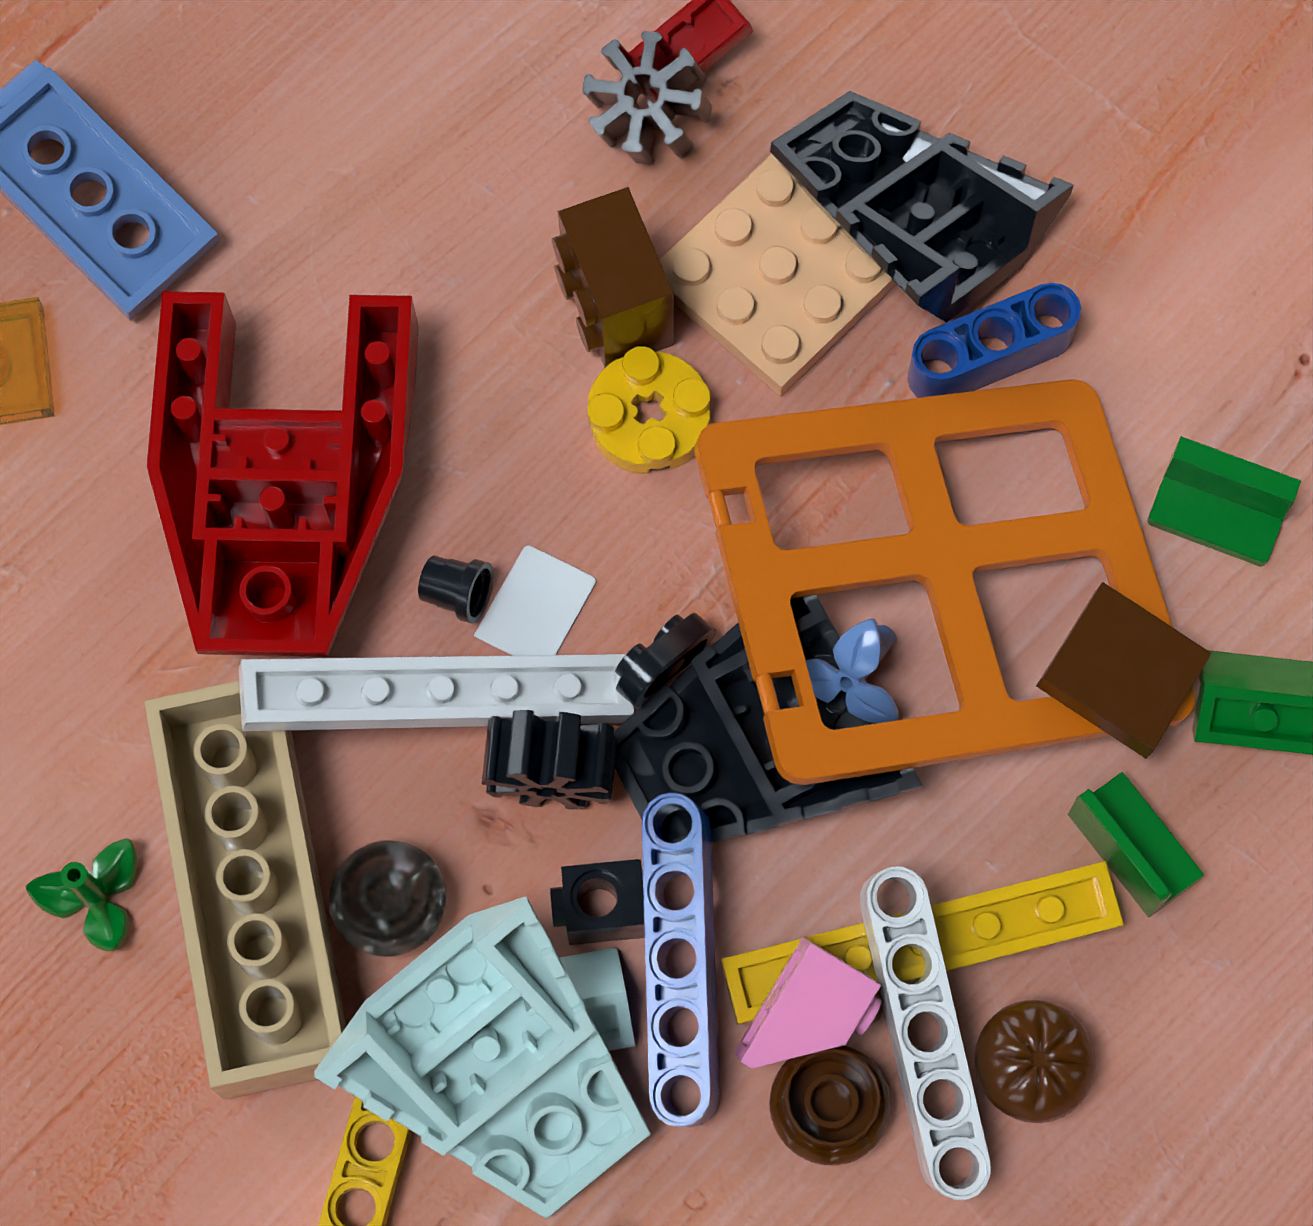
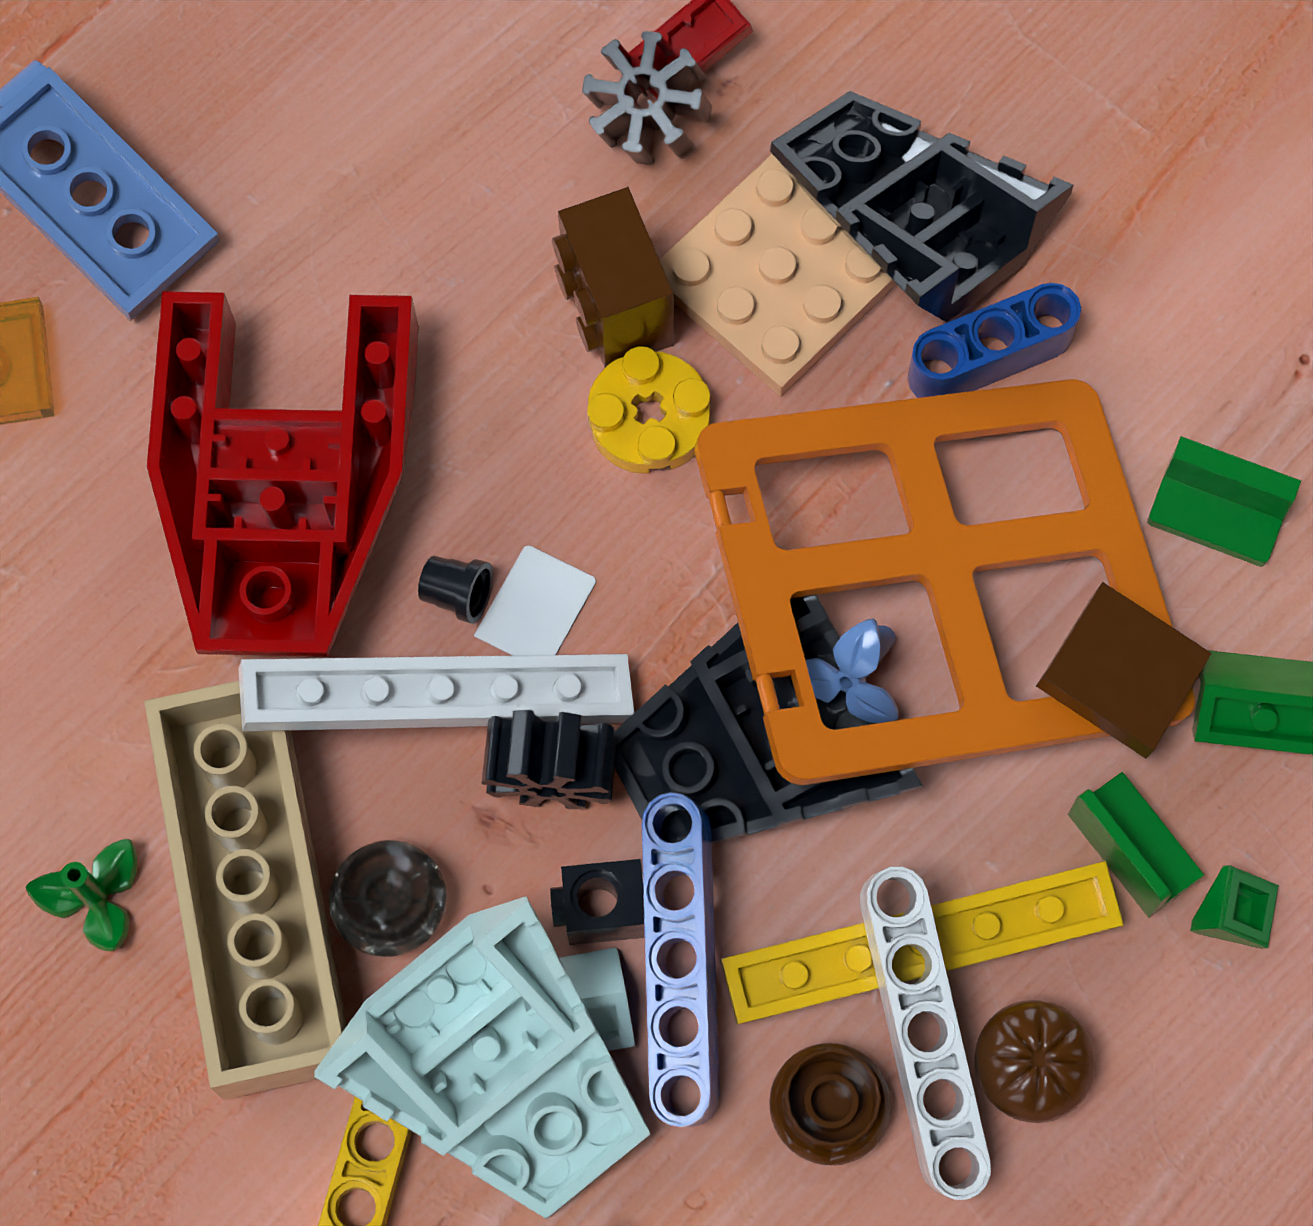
(650, 668): black plate -> none
(809, 1008): bright pink slope -> none
(1237, 909): none -> green slope

